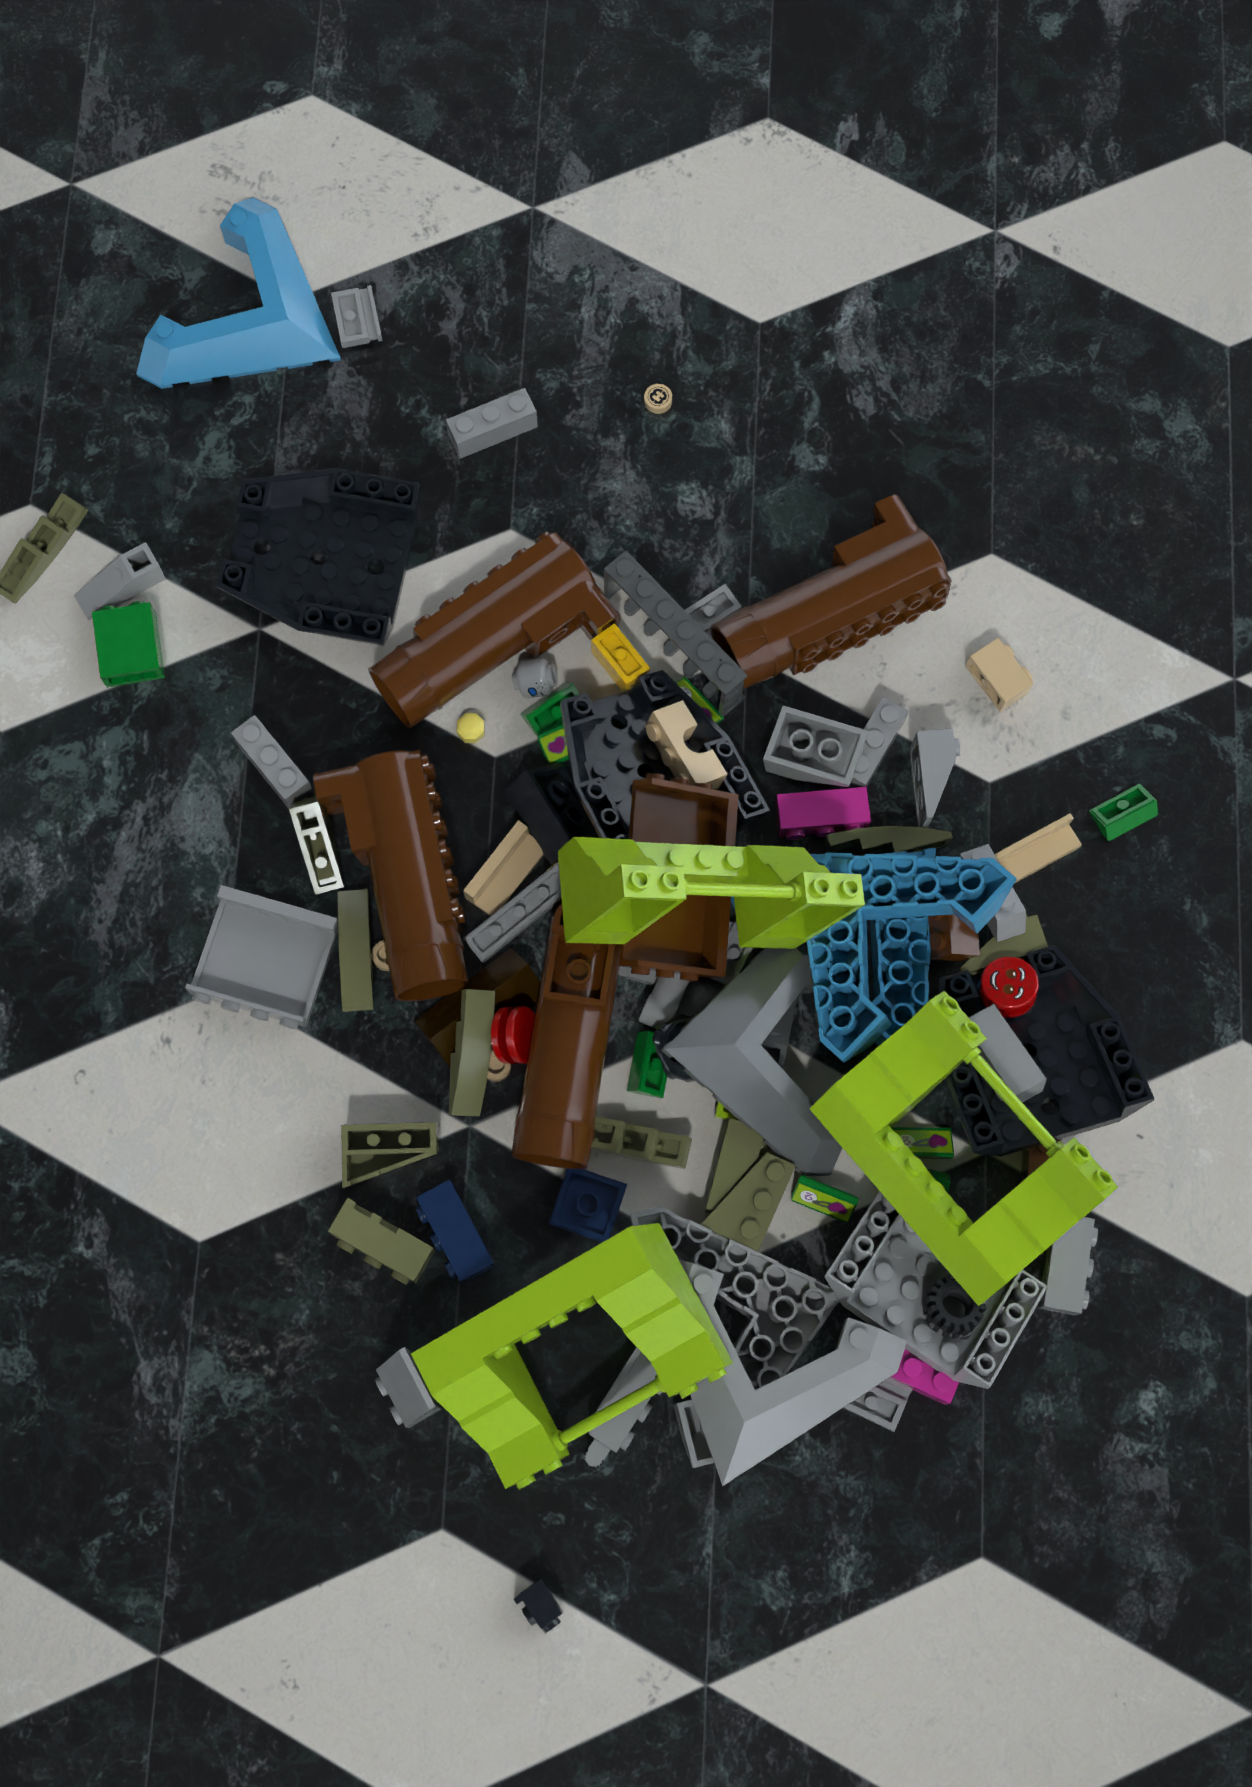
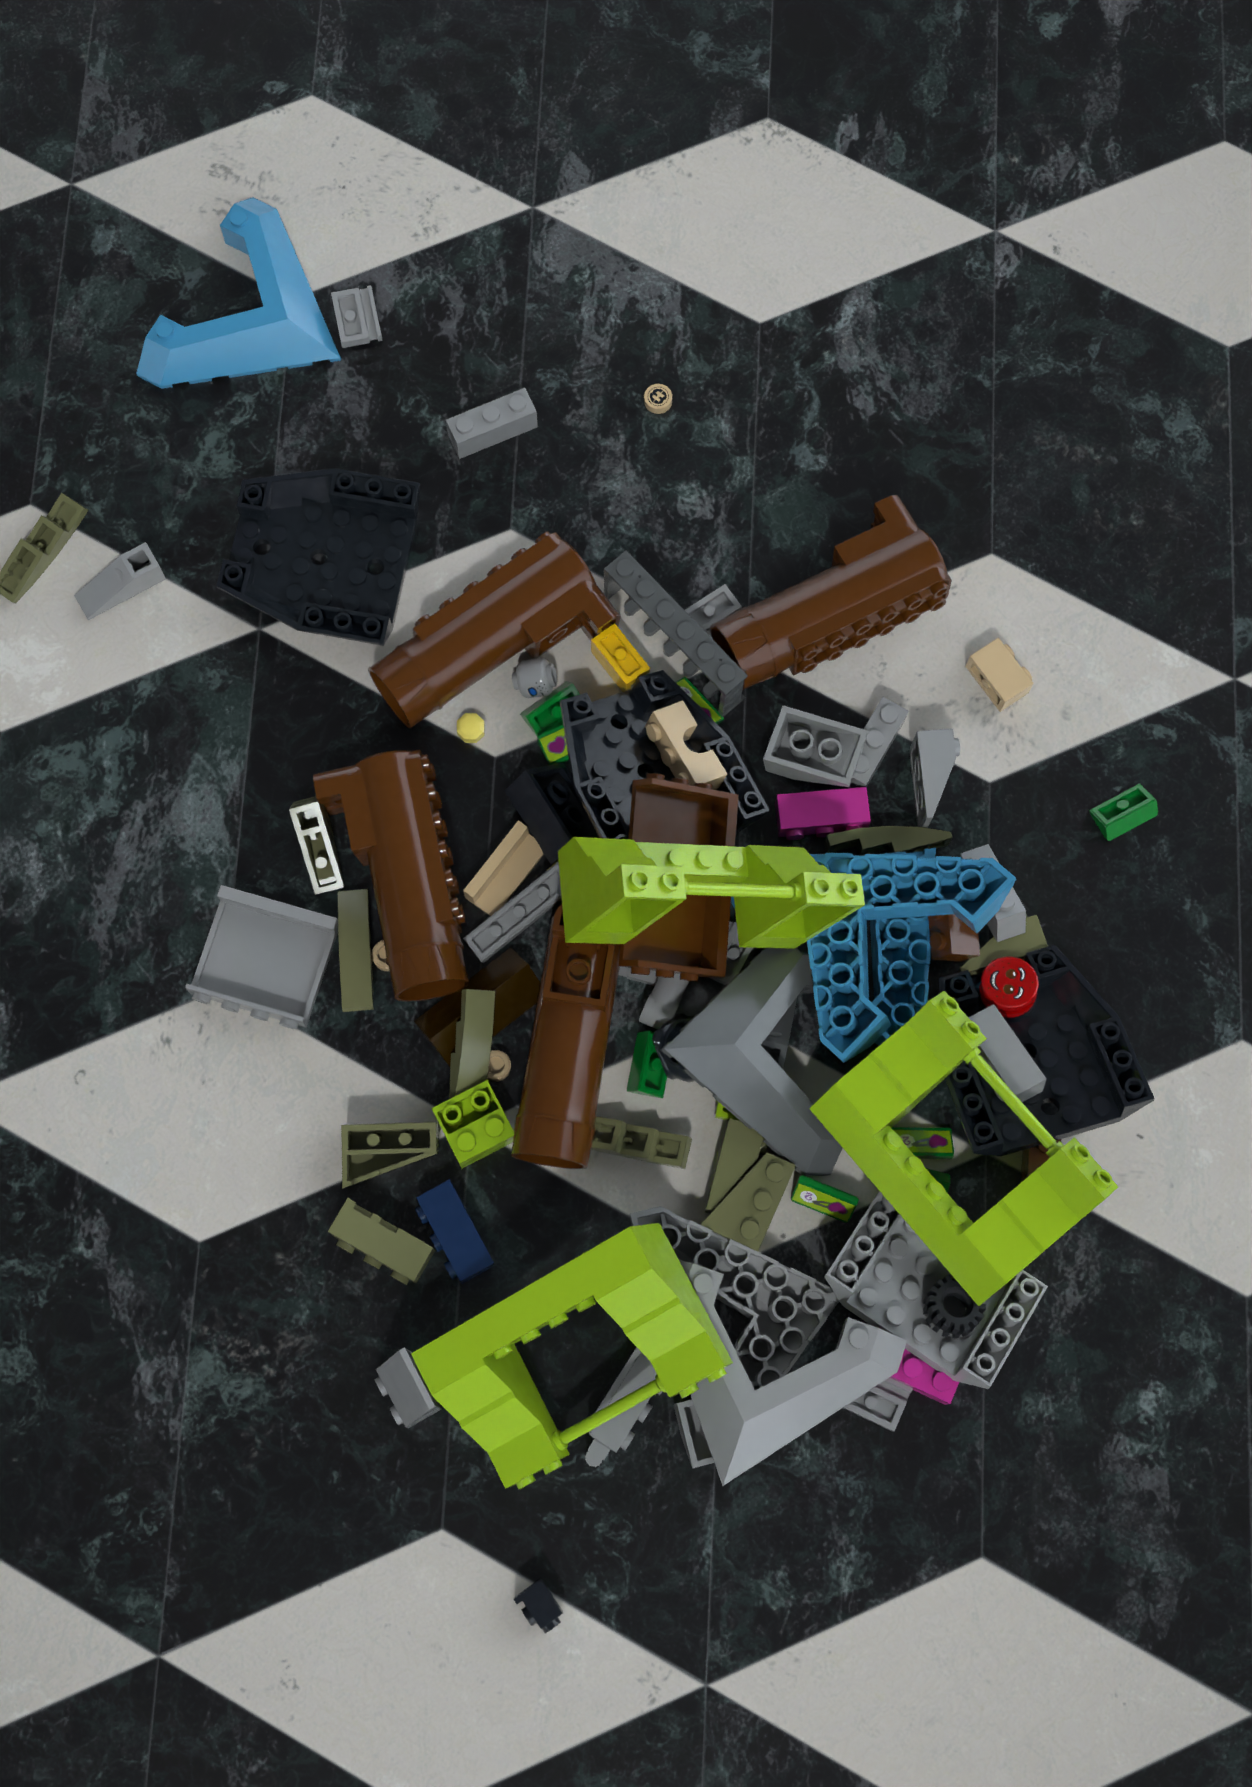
(128, 644): green brick -> none
(272, 761): light grey brick -> none
(474, 1124): none -> lime slope
(512, 1034): red head -> none
(587, 1204): dark blue tile -> none
(1039, 848): tan panel -> none
(1067, 1269): light grey brick -> none

